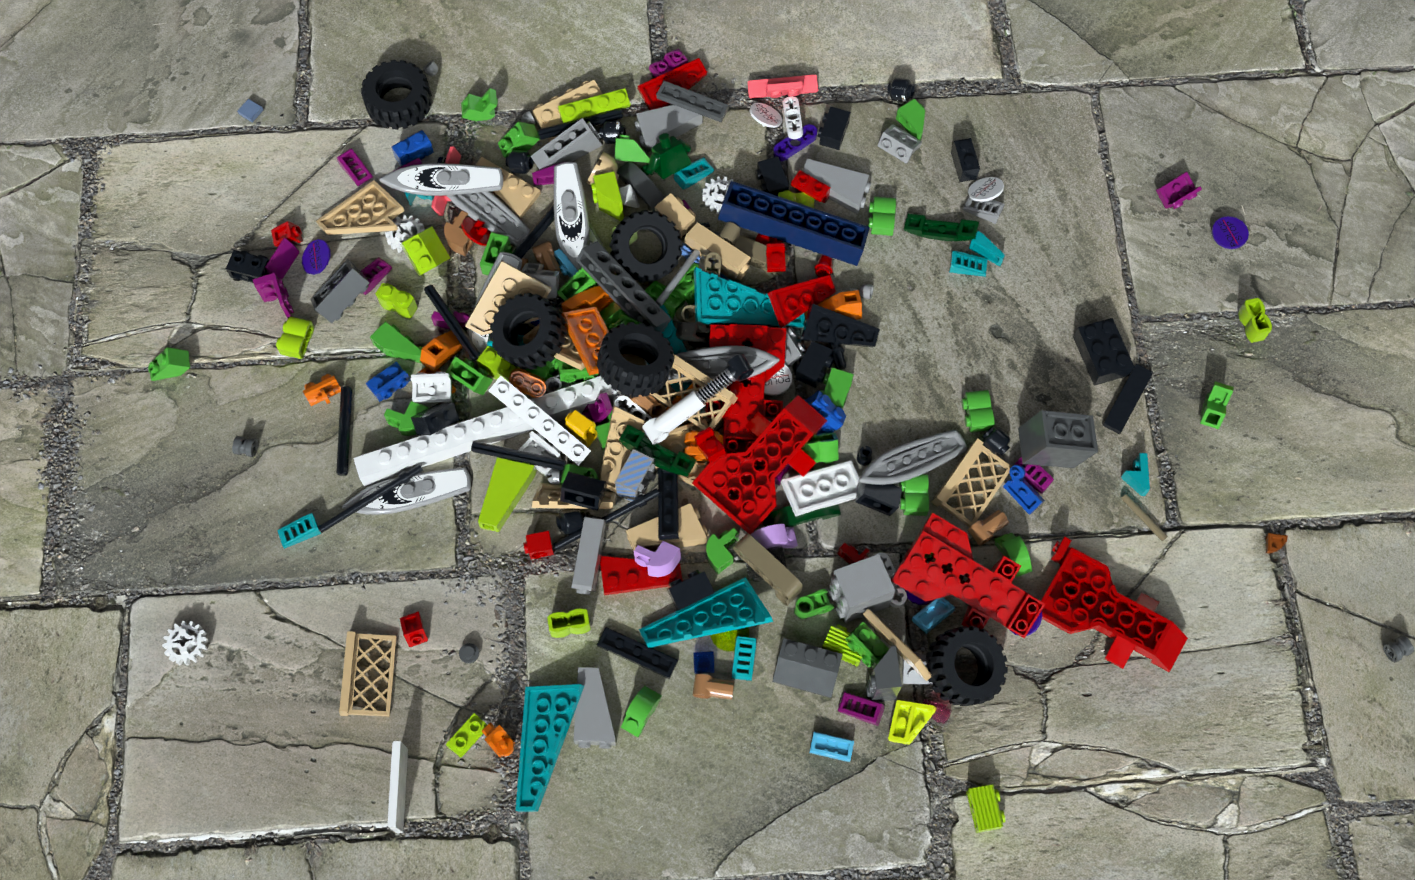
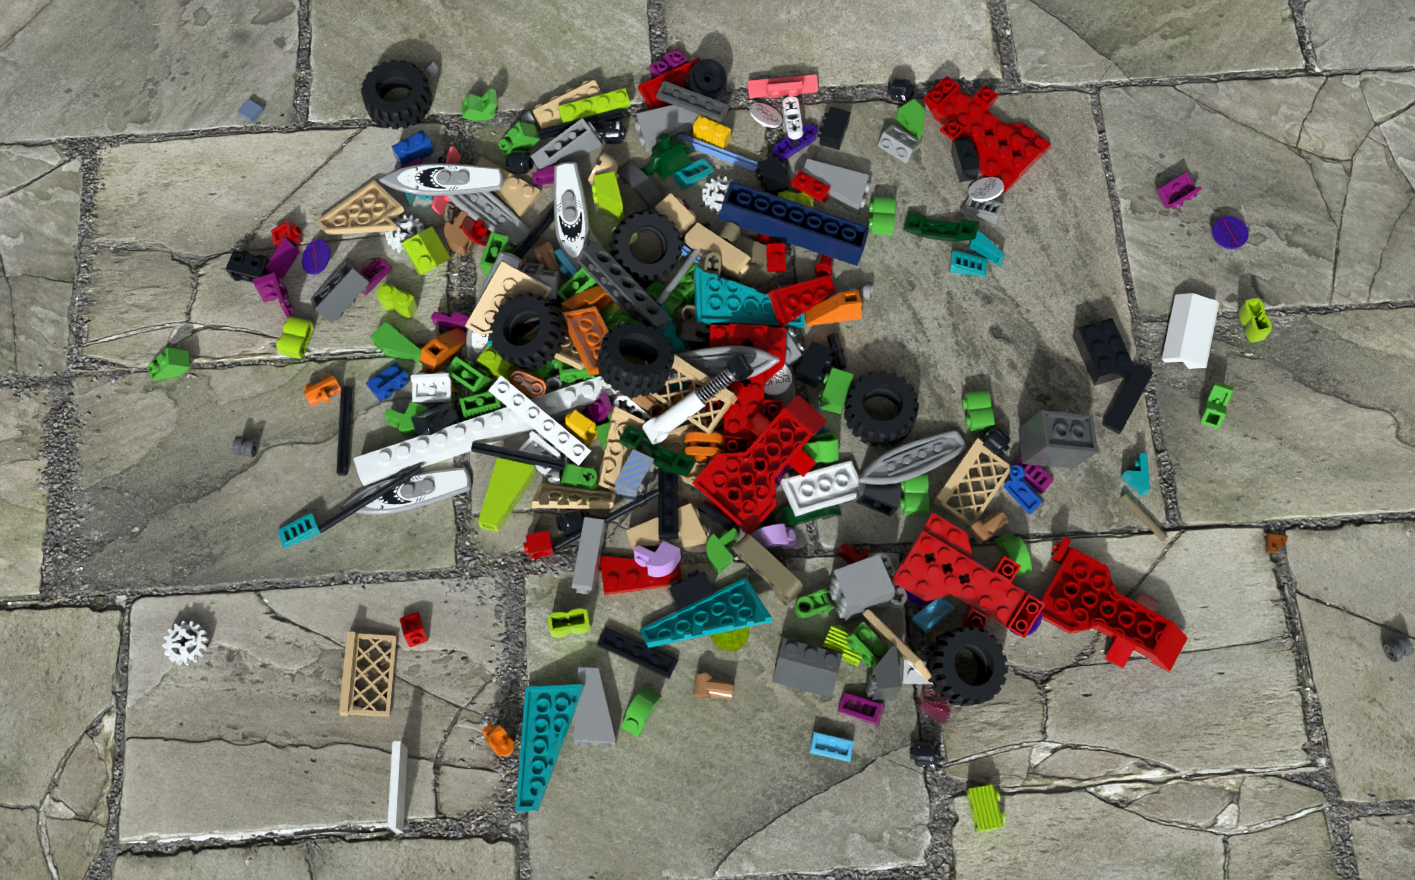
(350, 154): magenta slope -> none
(452, 322): black axle -> none
(466, 736): lime bracket -> none
(469, 653): dark grey plate -> none
(479, 405): none -> bright green brick
(582, 491): black brick -> none
(628, 150): slope -> none
(629, 196): white slope -> none
(703, 662): clear blue plate -> none
(706, 78): none -> black wheel
(709, 444): red bracket -> none
(711, 132): none -> yellow brick
(716, 515): none -> black axle
(719, 152): none -> medium blue axle
(748, 641): teal slope -> none
(834, 415): blue brick -> none
(835, 328): black wing -> none
(864, 456): black pin -> none
(881, 386): none -> black tyre
(909, 720): neon yellow wing -> none
(925, 753): none -> black head
(971, 119): none -> red piece
(1190, 330): none -> white slope

